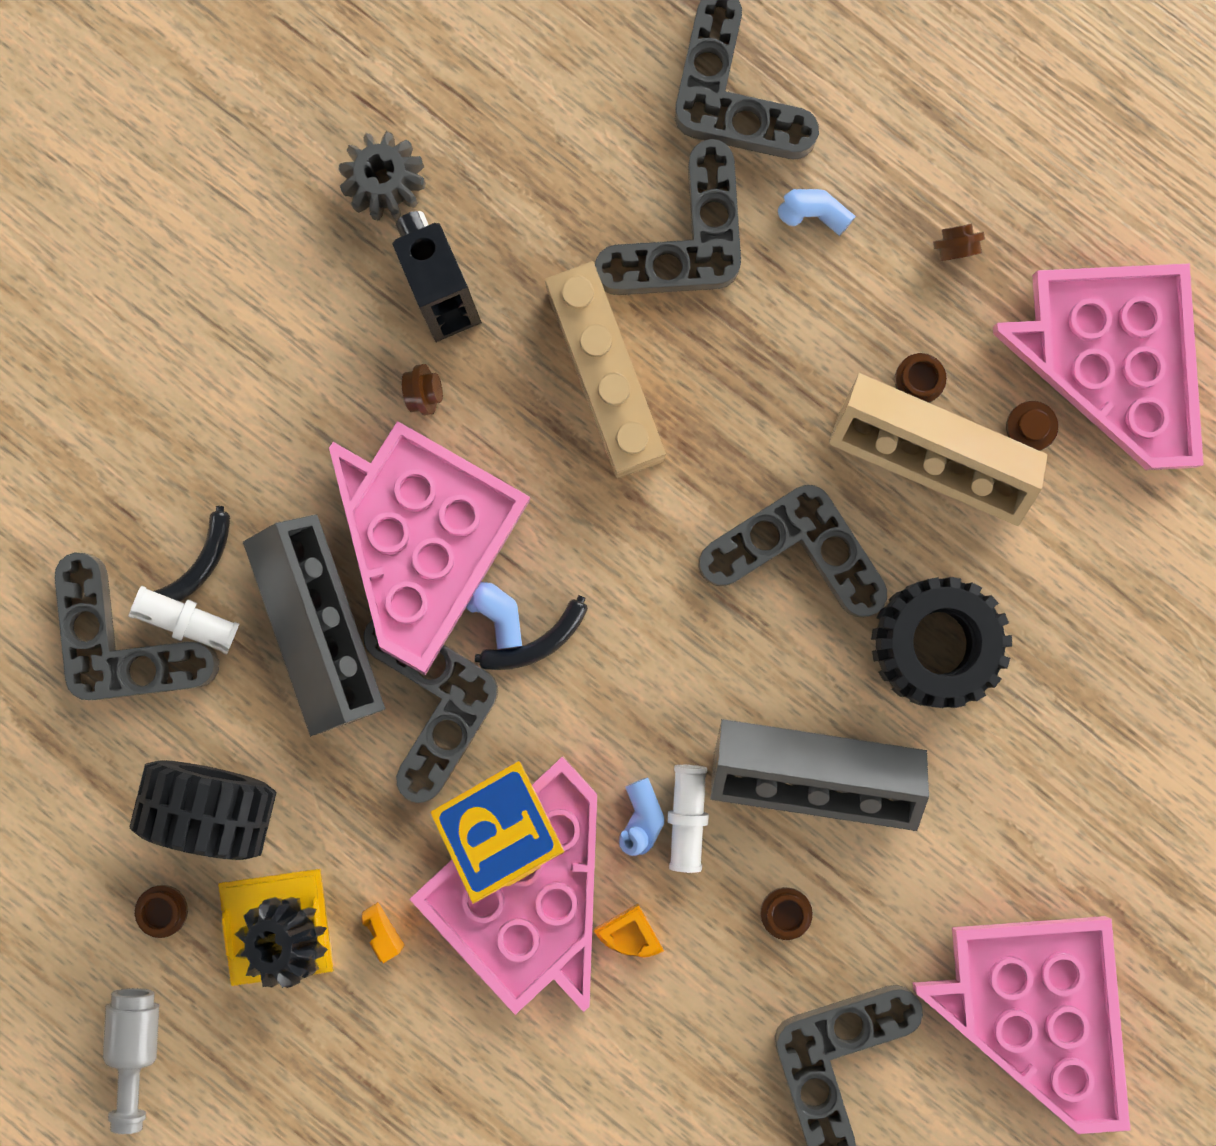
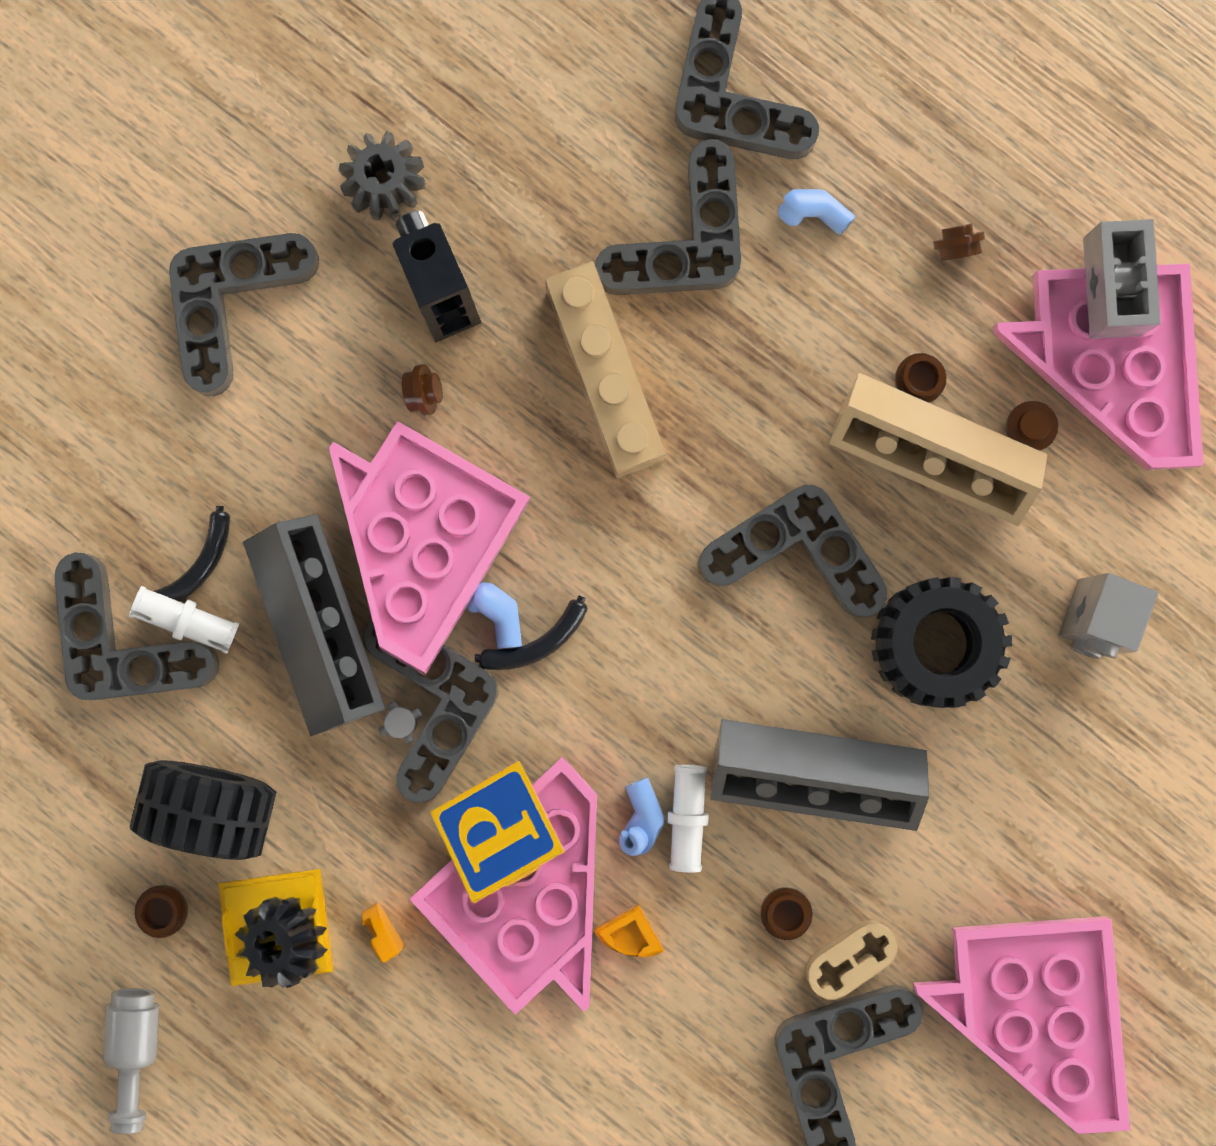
(210, 291): none -> dark grey beam
(400, 722): none -> light grey piece
(858, 970): none -> tan beam
(1107, 616): none -> light grey brick
(1121, 279): none -> light grey brick

